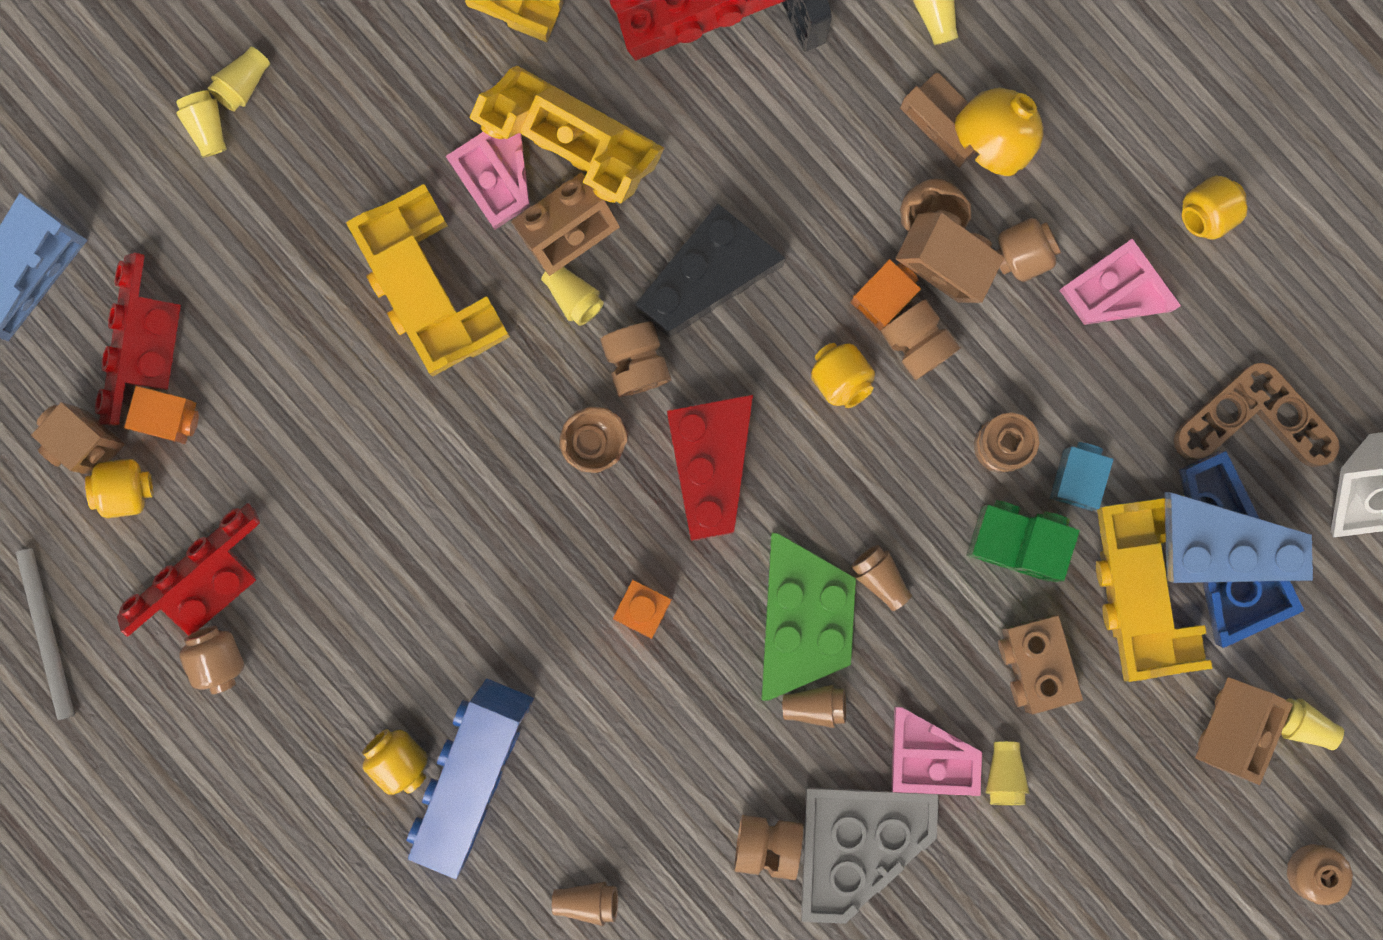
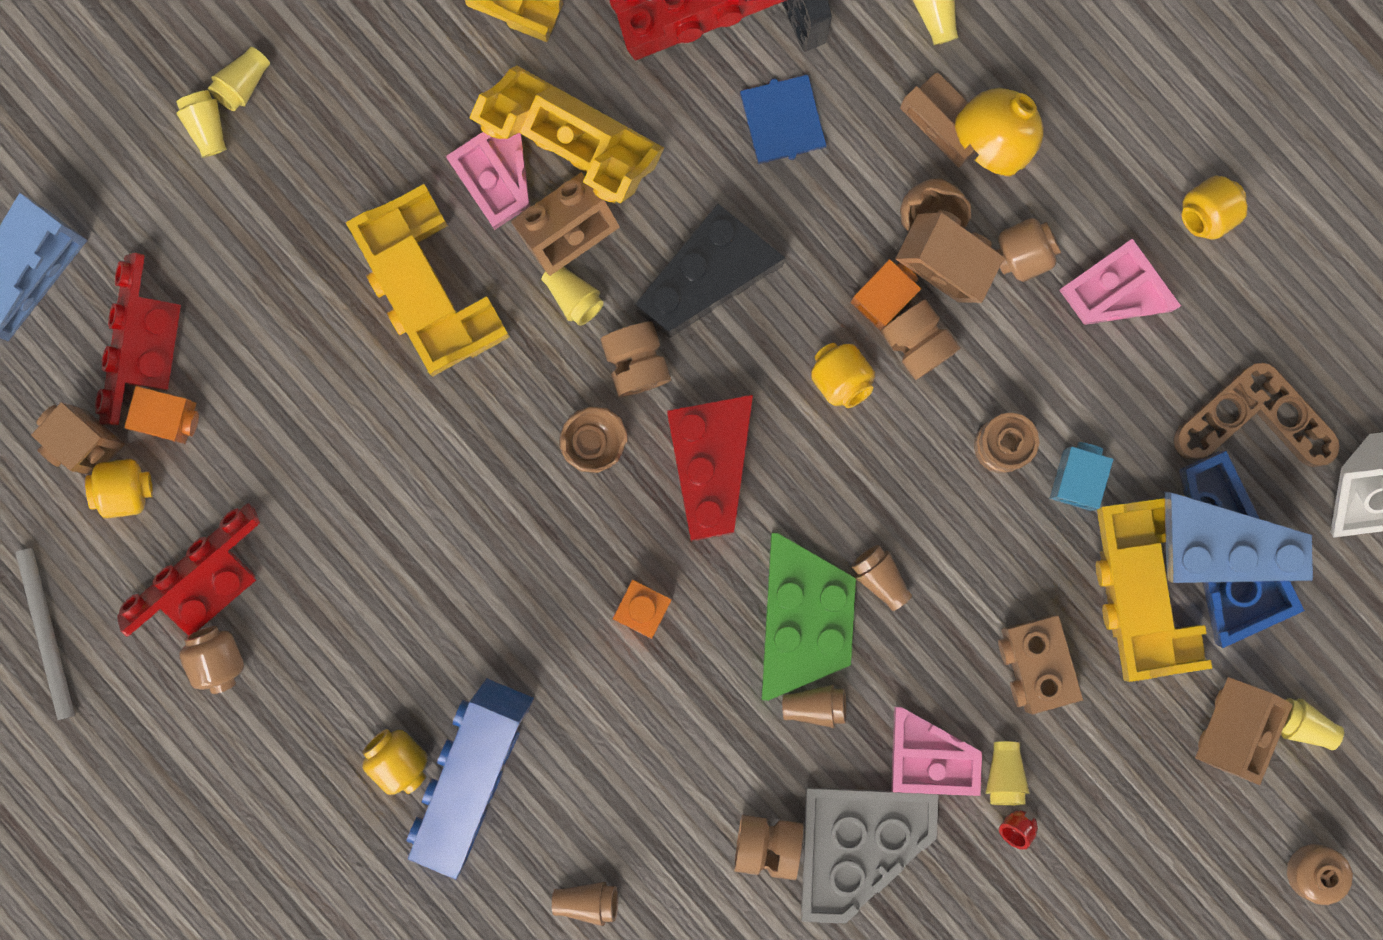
(783, 119): none -> blue piece
(1018, 830): none -> red hinge
(1022, 544): green brick -> none

